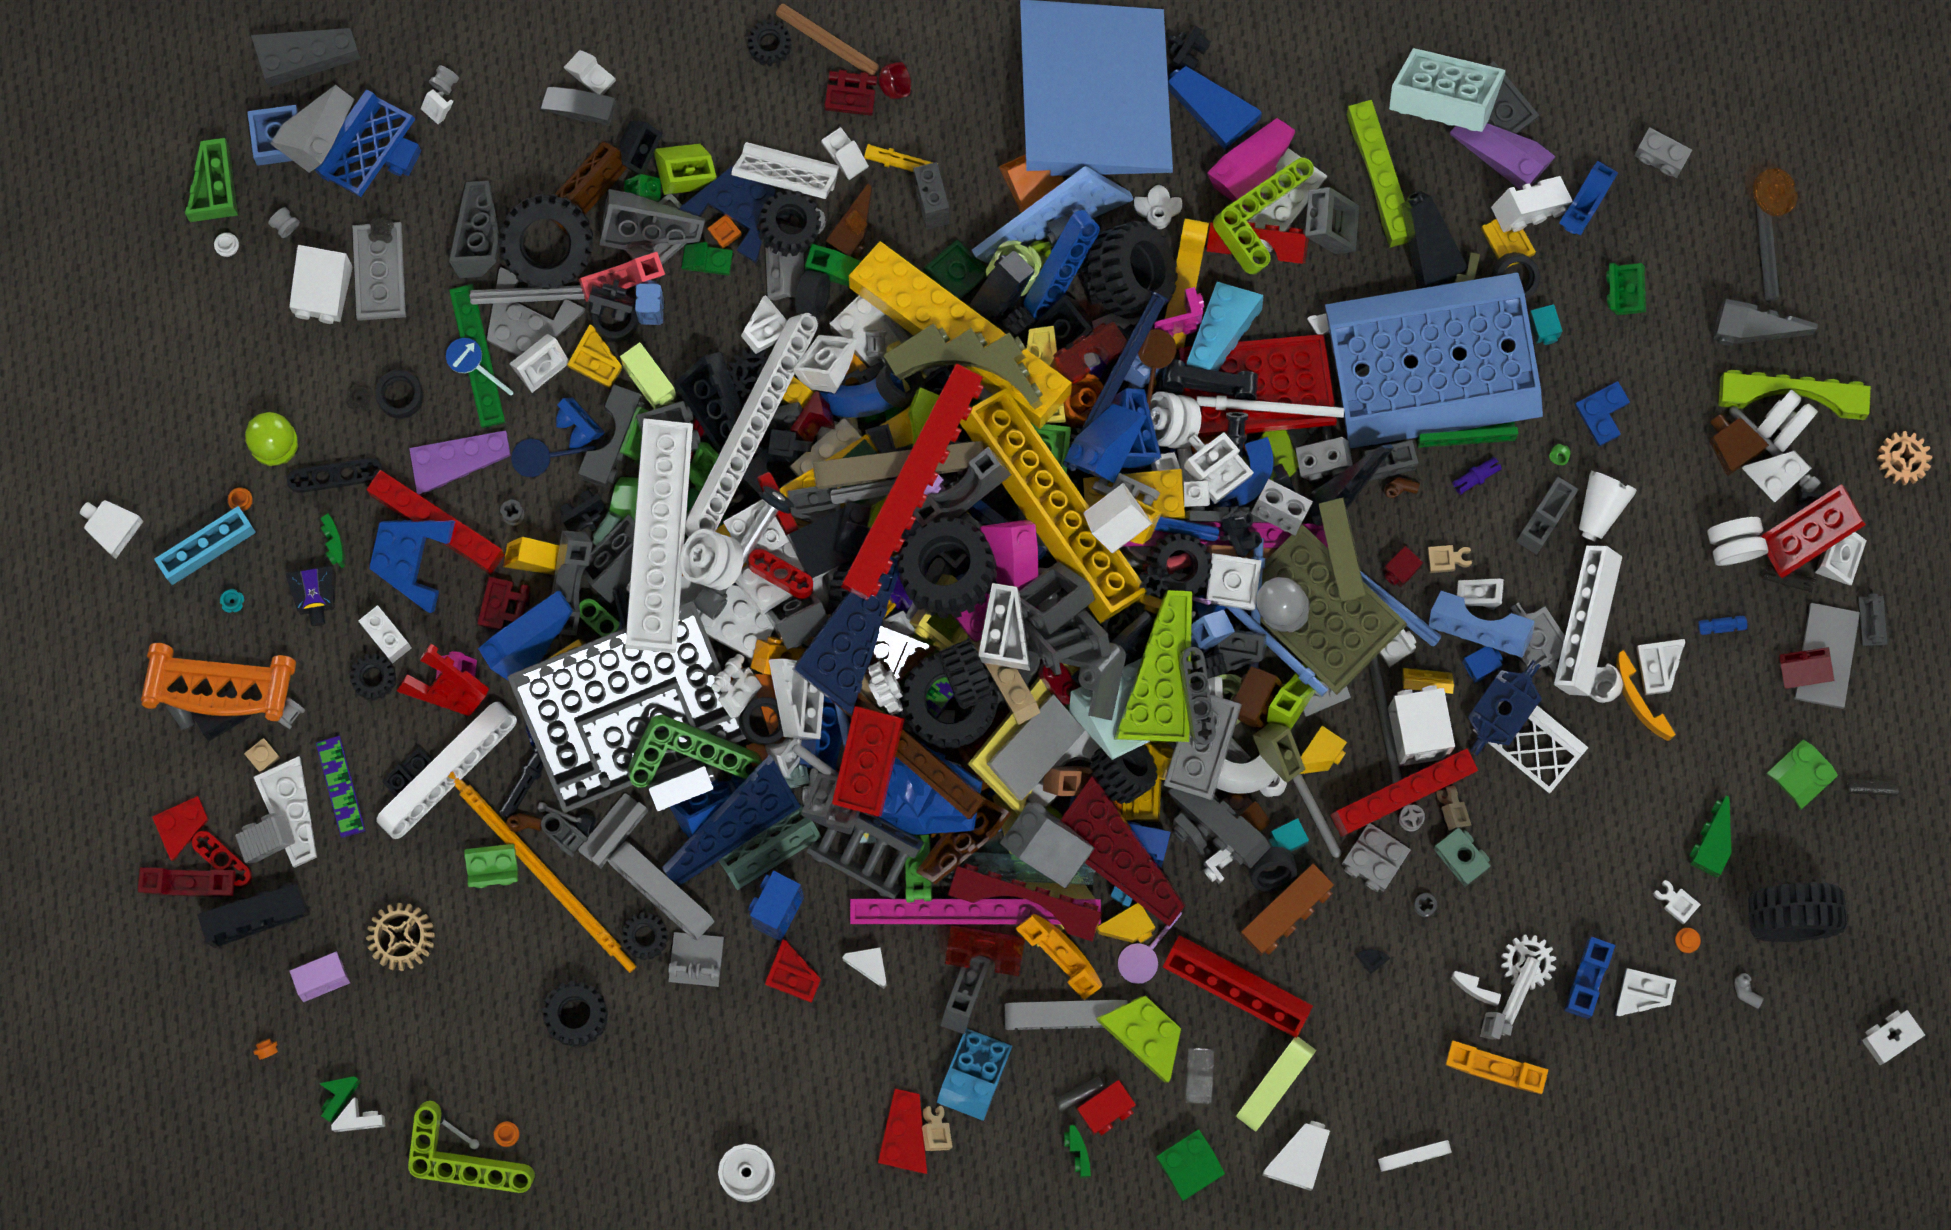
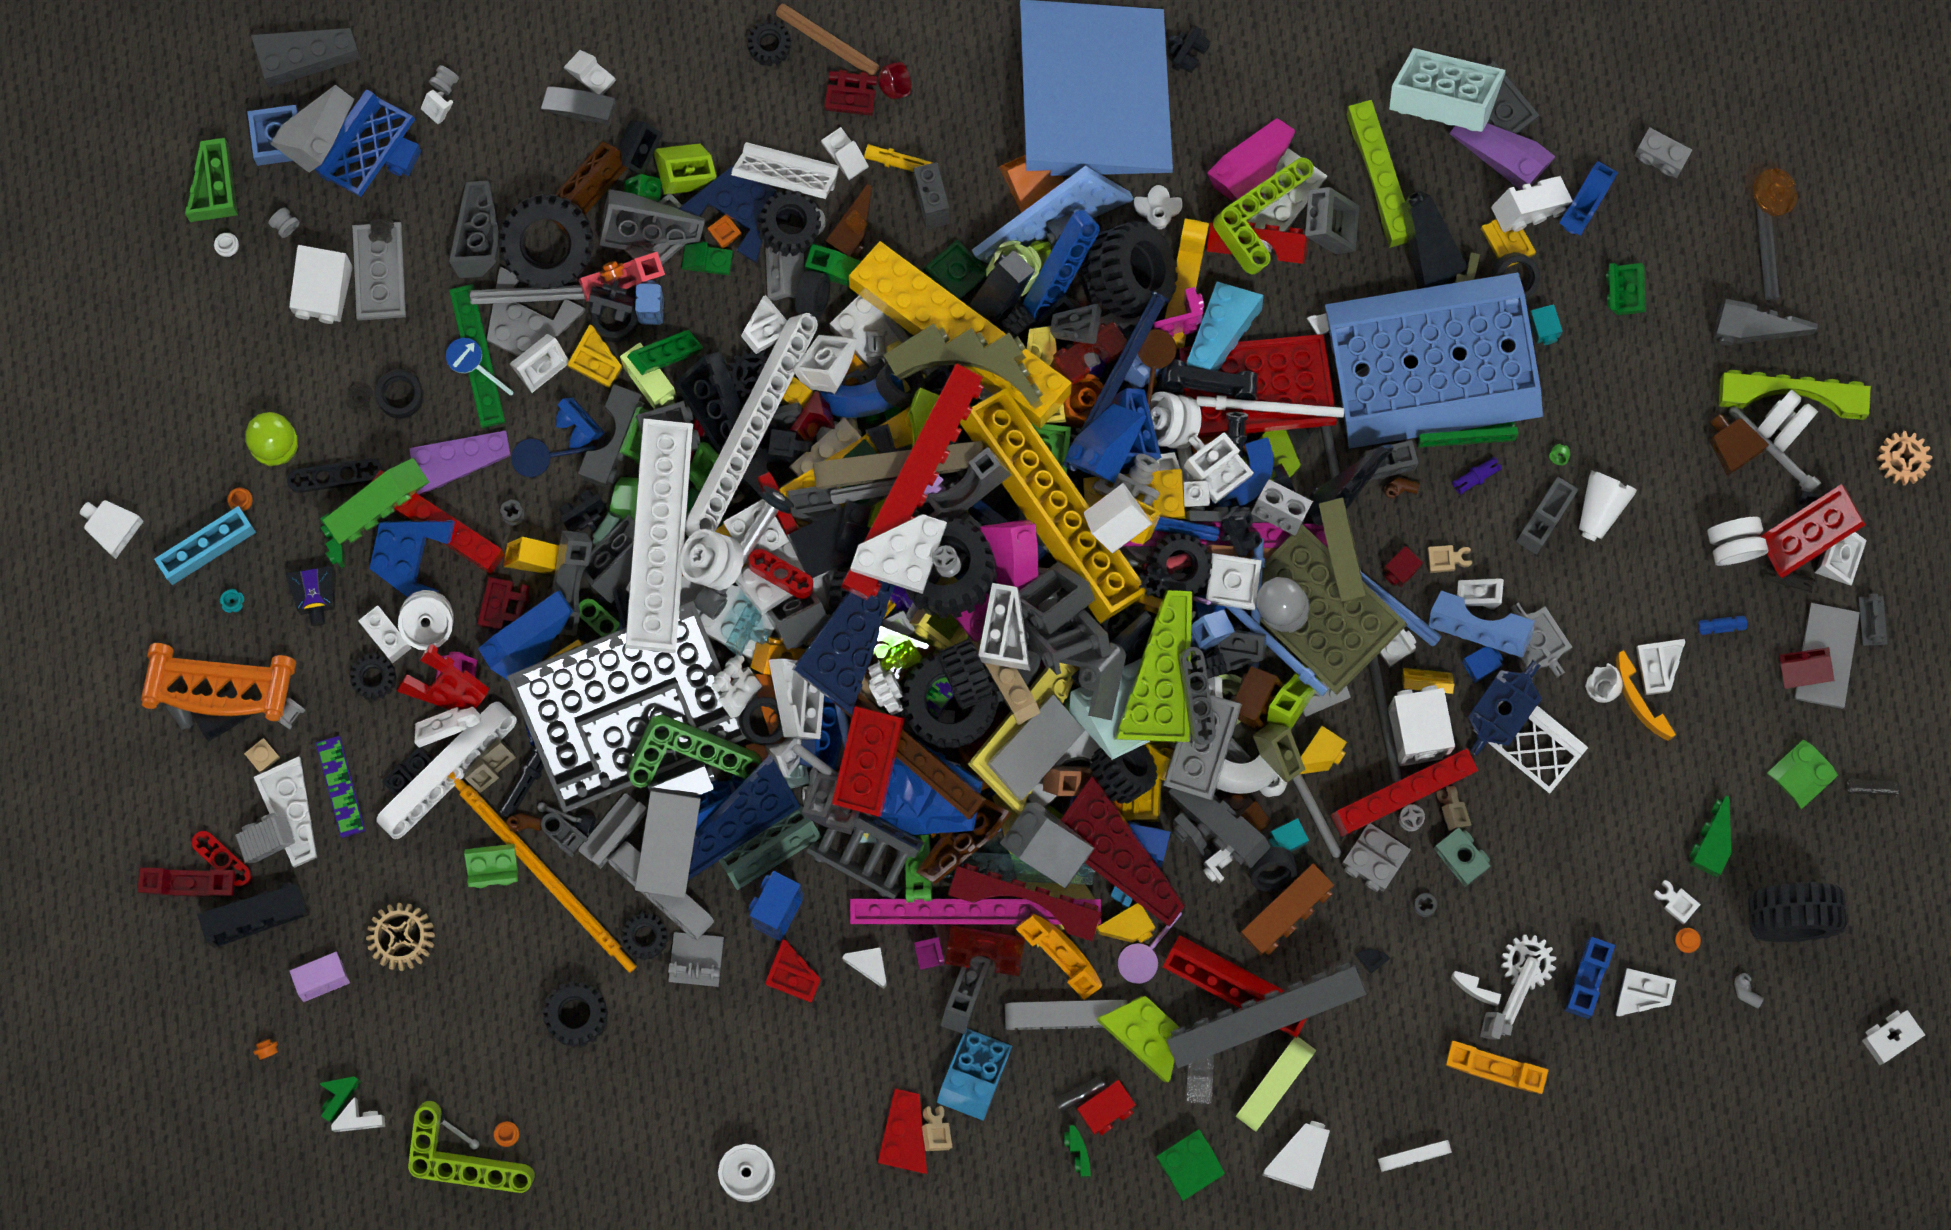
(180, 825): red wing -> none
(376, 501): none -> bright green wedge
(425, 605): none -> white wheel
(445, 725): none -> white hinge
(488, 764): none -> dark tan slope
(612, 270): none -> orange plate
(665, 352): none -> green tile
(667, 844): none -> light grey tile
(746, 630): none -> clear light blue tile
(901, 656): none -> clear neon green bracket
(902, 553): none -> white plate
(929, 953): none -> magenta panel
(942, 556): none -> light grey wheel
(1059, 683): dark red plate -> none
(1077, 324): none -> dark grey wing
(1143, 469): none -> light grey wheel
(1215, 108): blue slope -> none
(1267, 1015): none -> dark grey brick
(1324, 459): light grey brick -> none
(1588, 620): white brick -> none
(1597, 409): blue plate -> none
(1778, 473): white wing -> none

